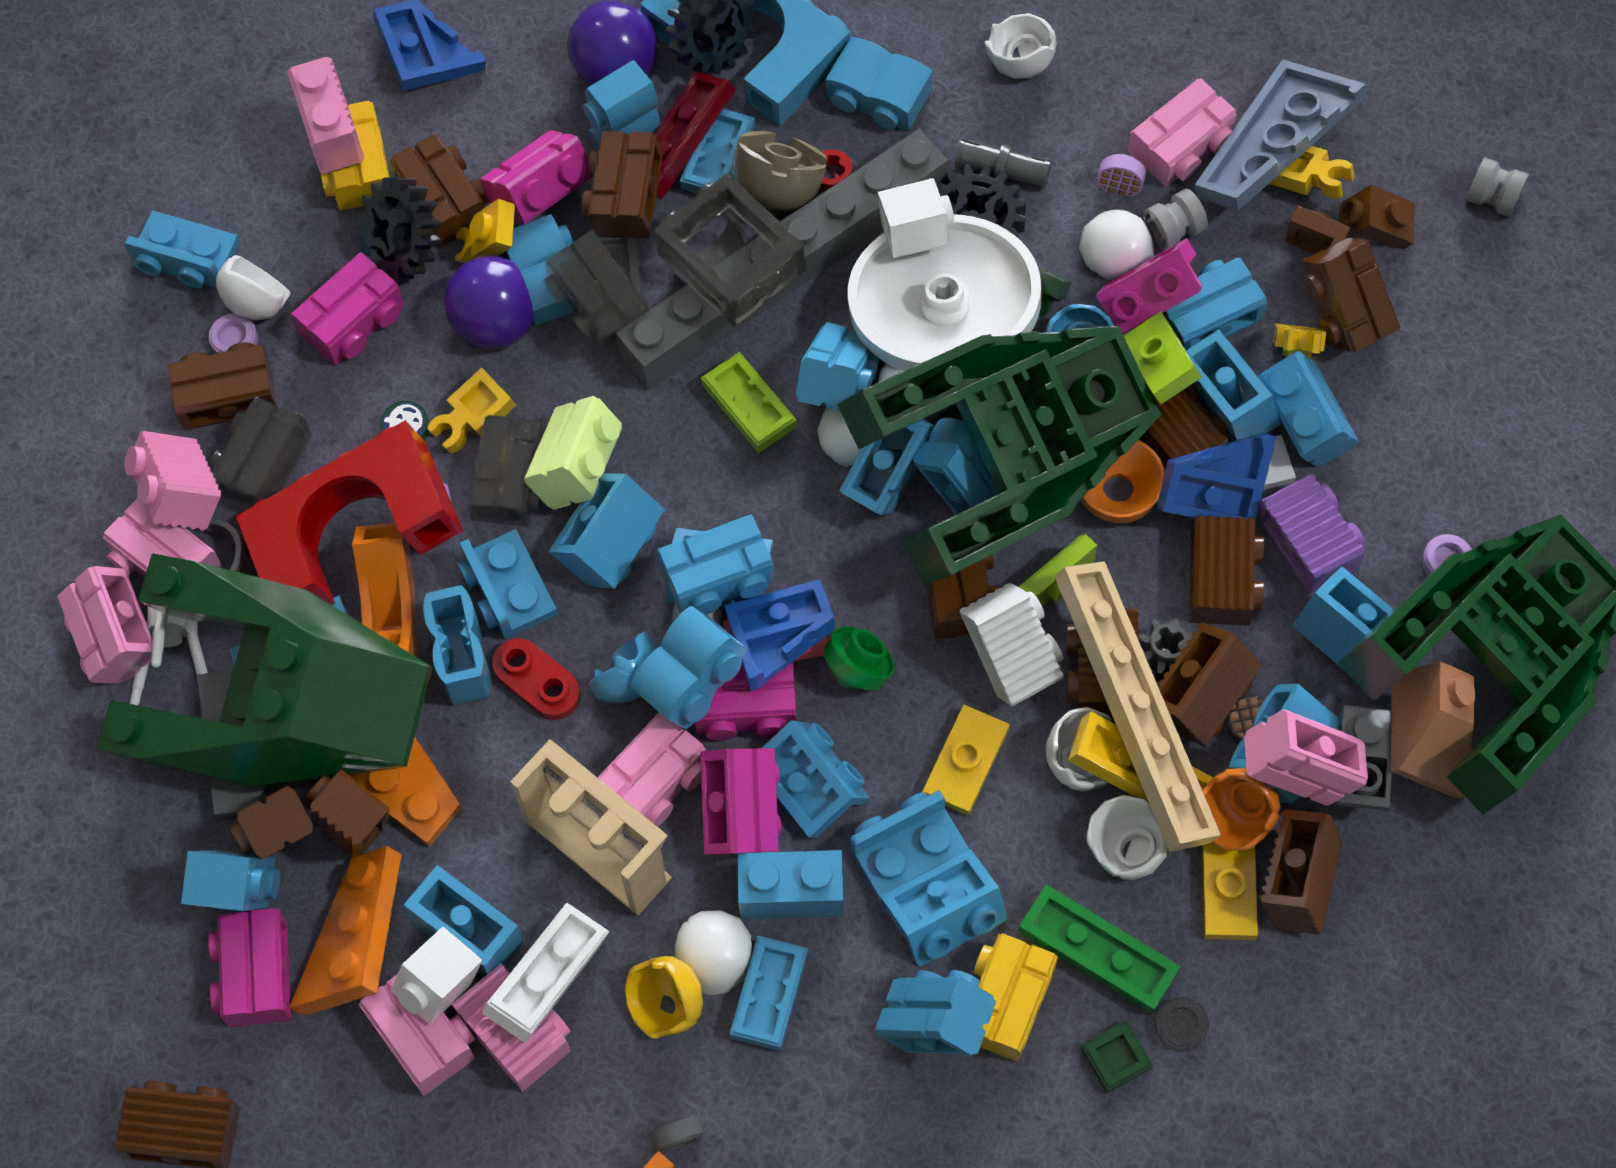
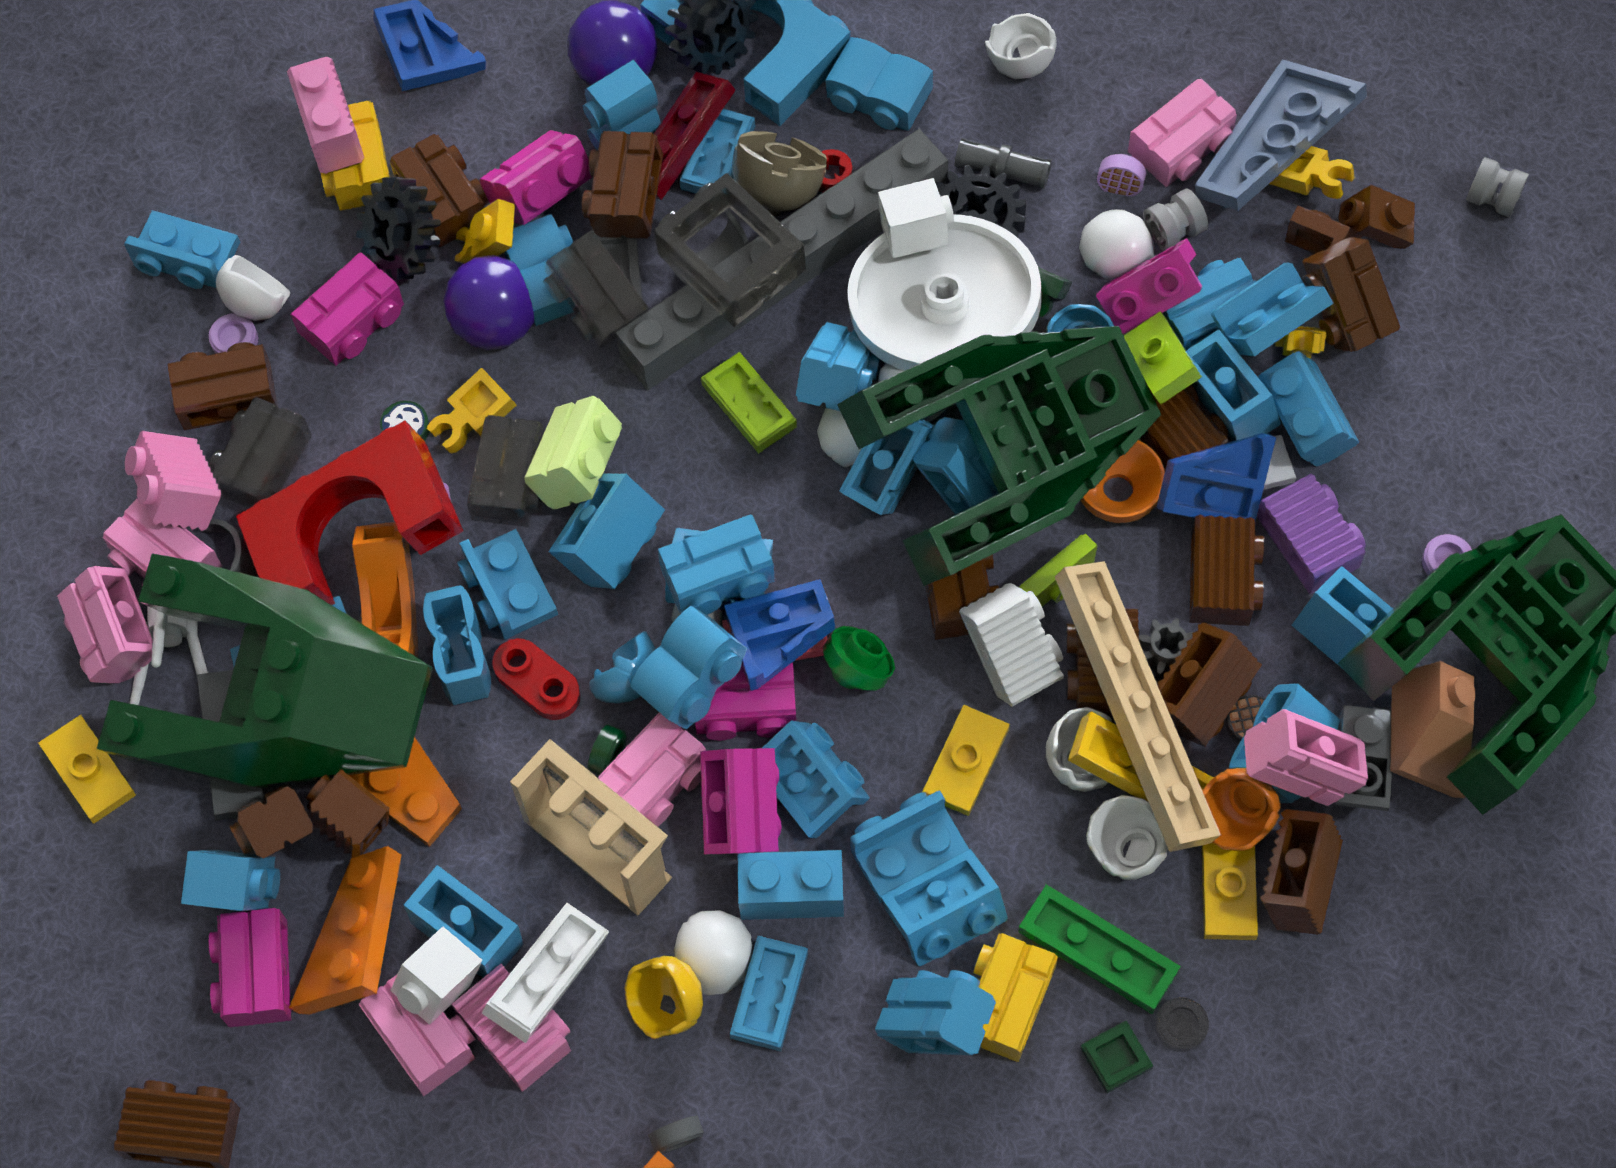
(86, 770): none -> yellow plate
(606, 748): none -> dark green tile
(1269, 310): none -> dark azure bracket

